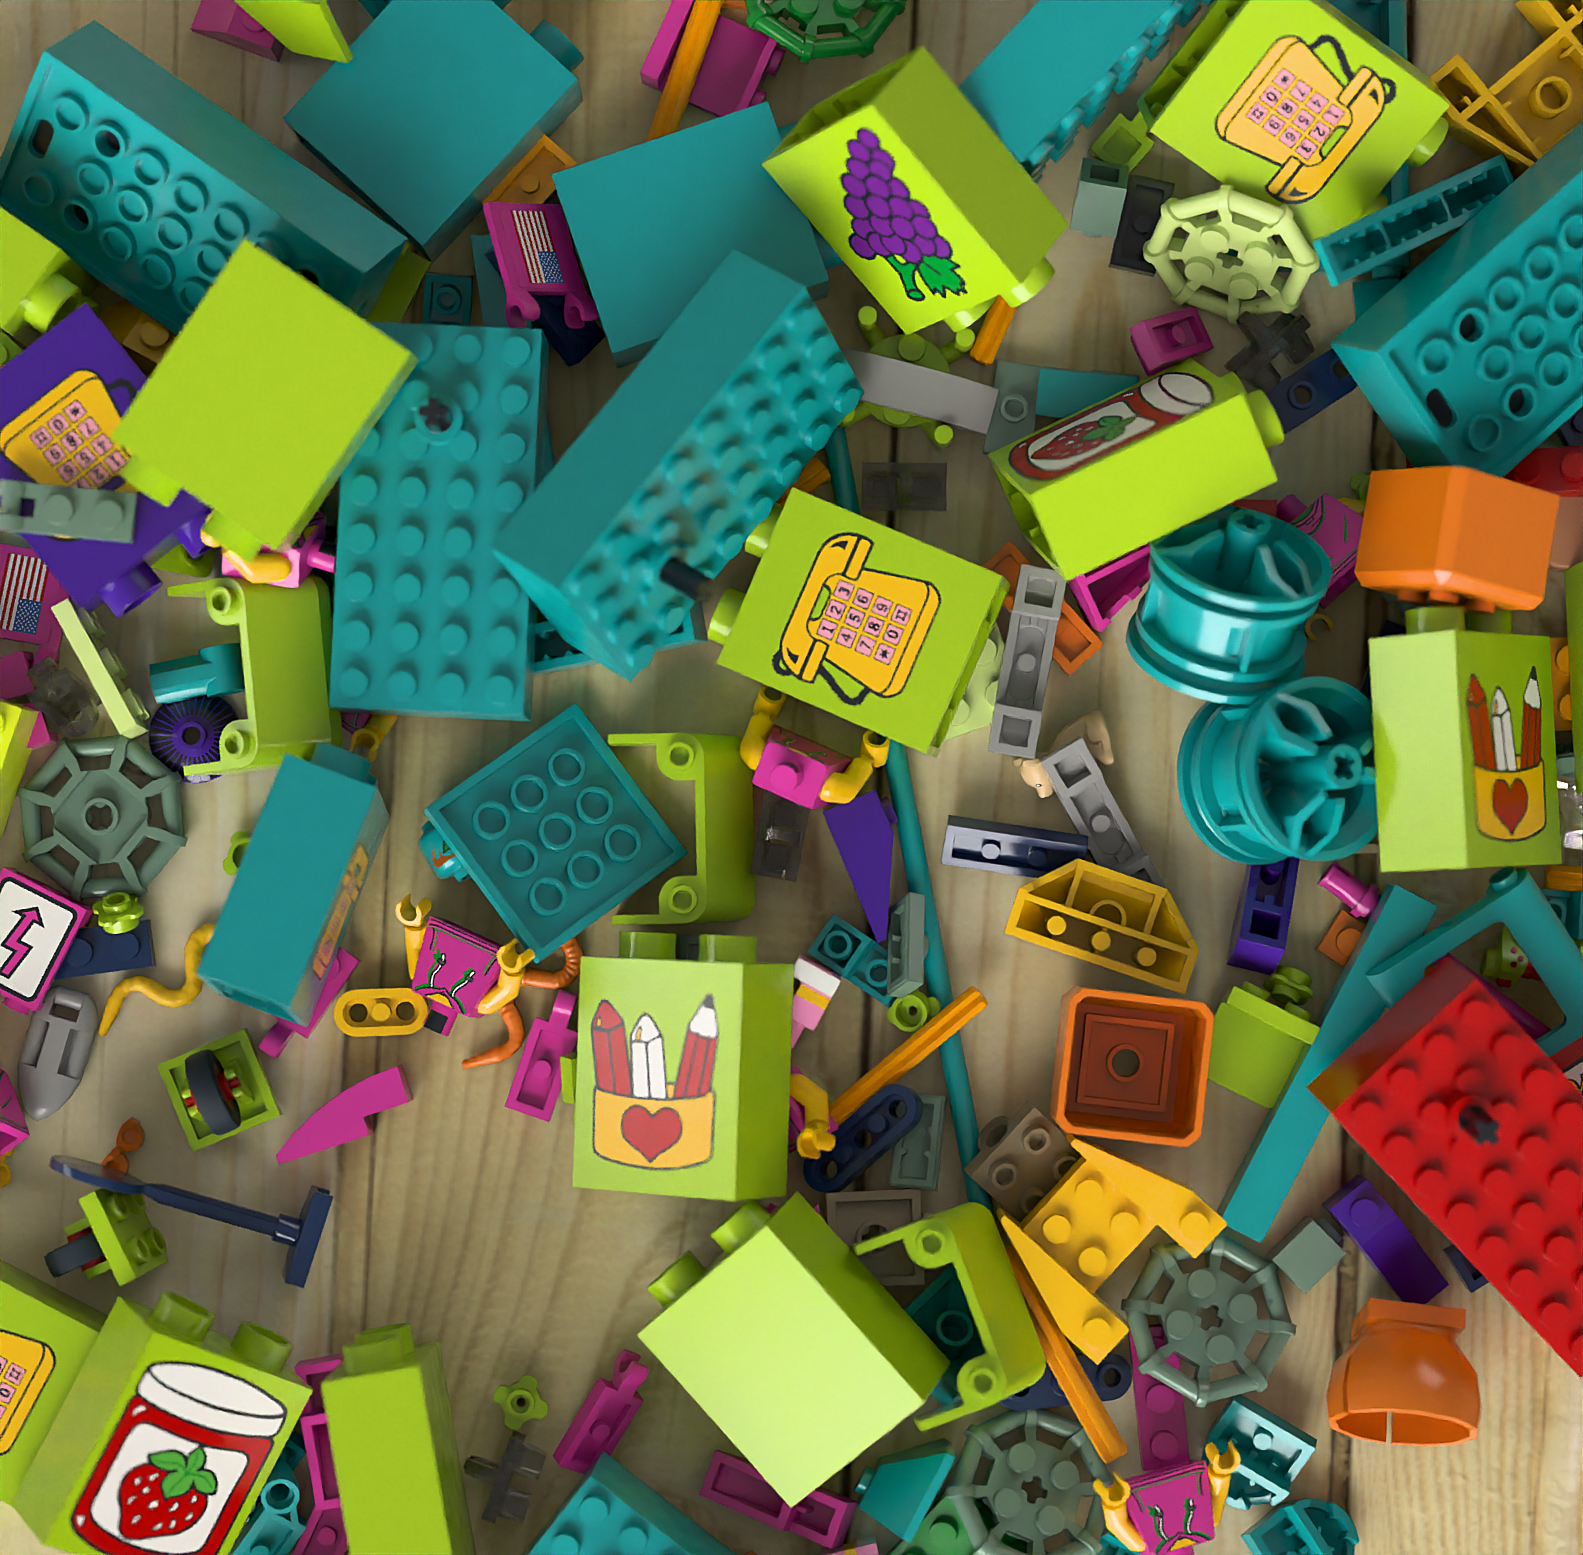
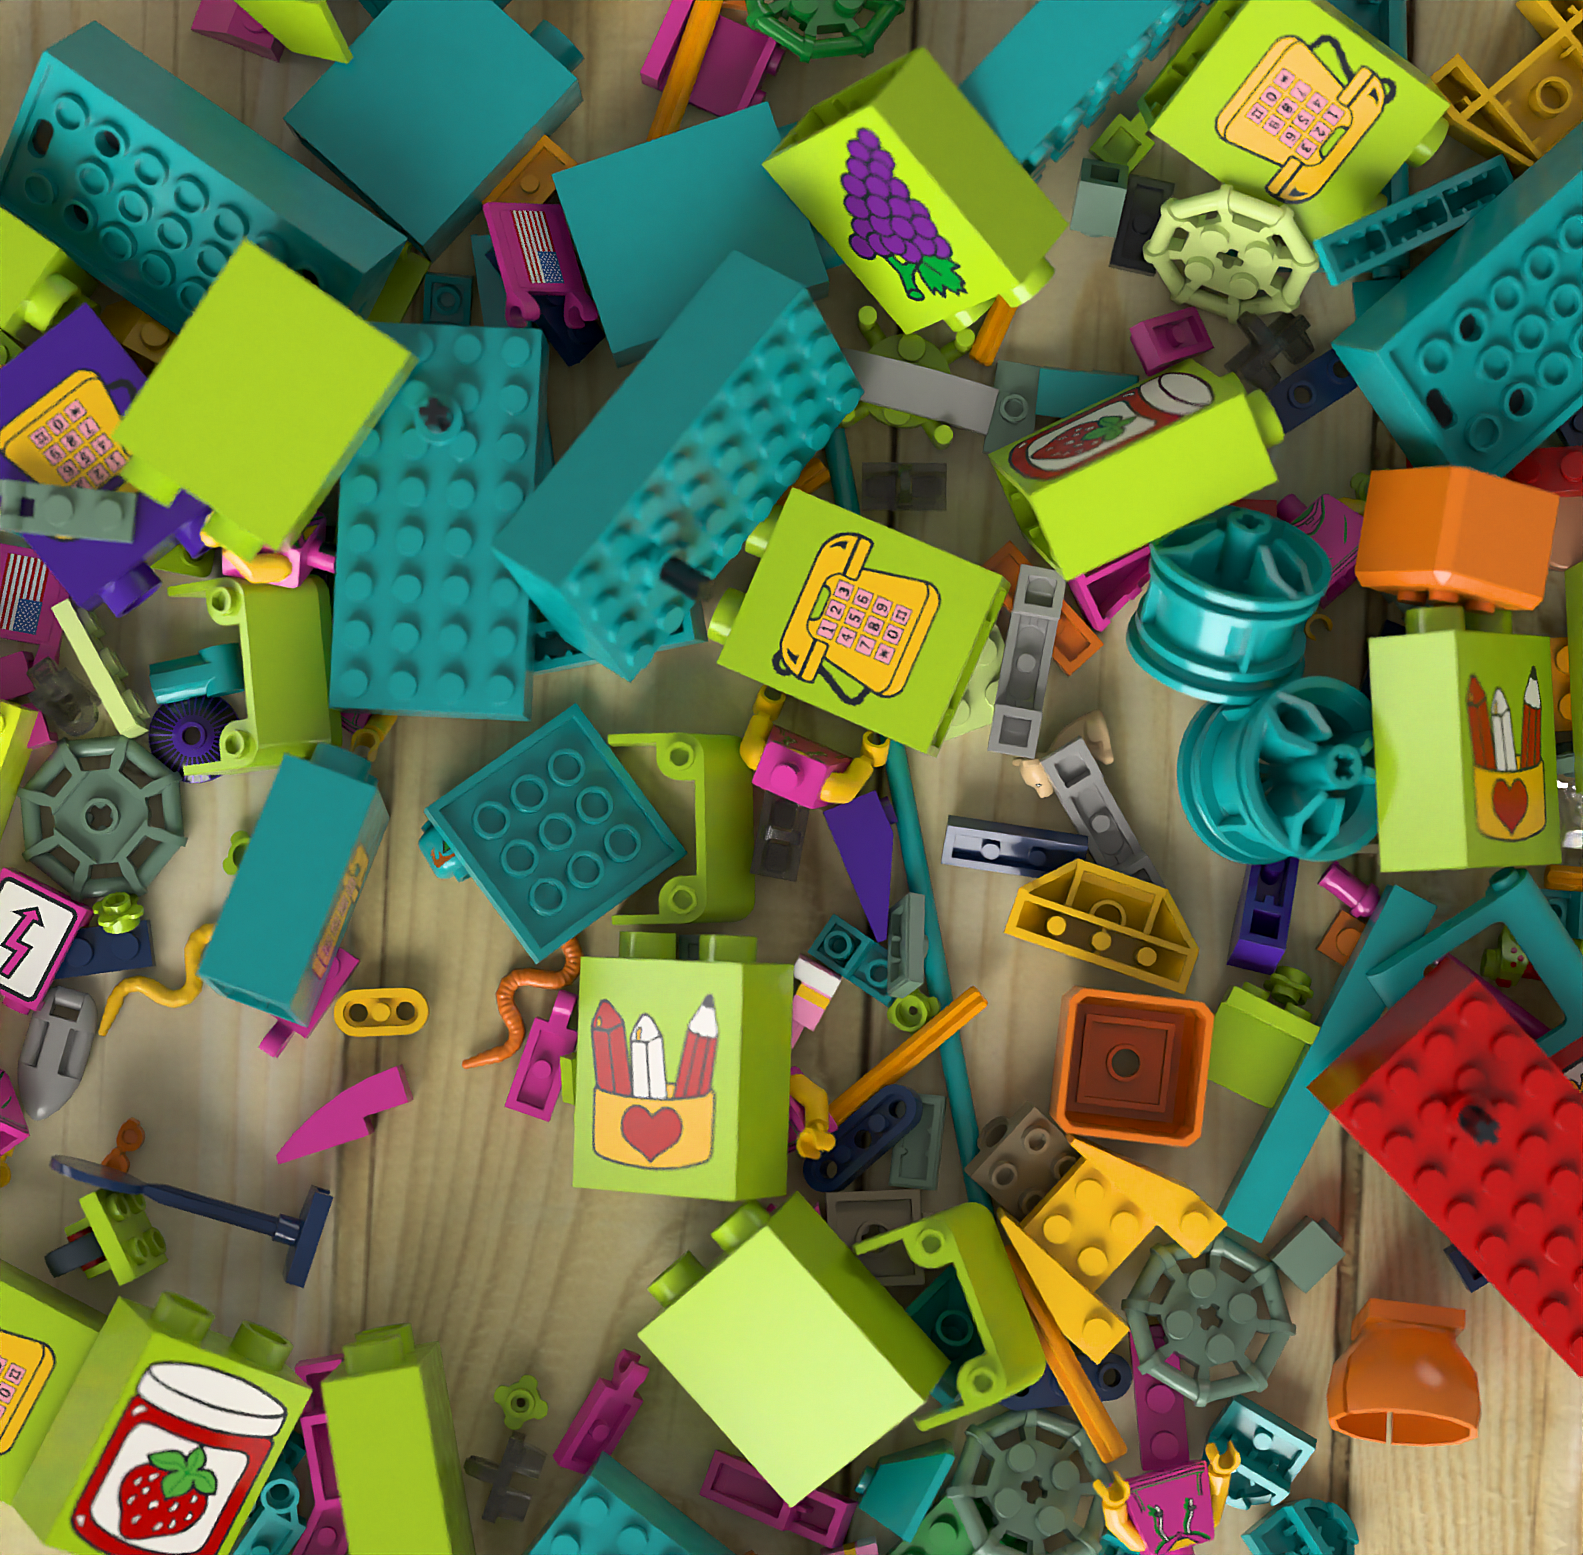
(219, 1089): lime plate -> none
(458, 967): torso -> none
(1385, 1241): dark purple slope -> none

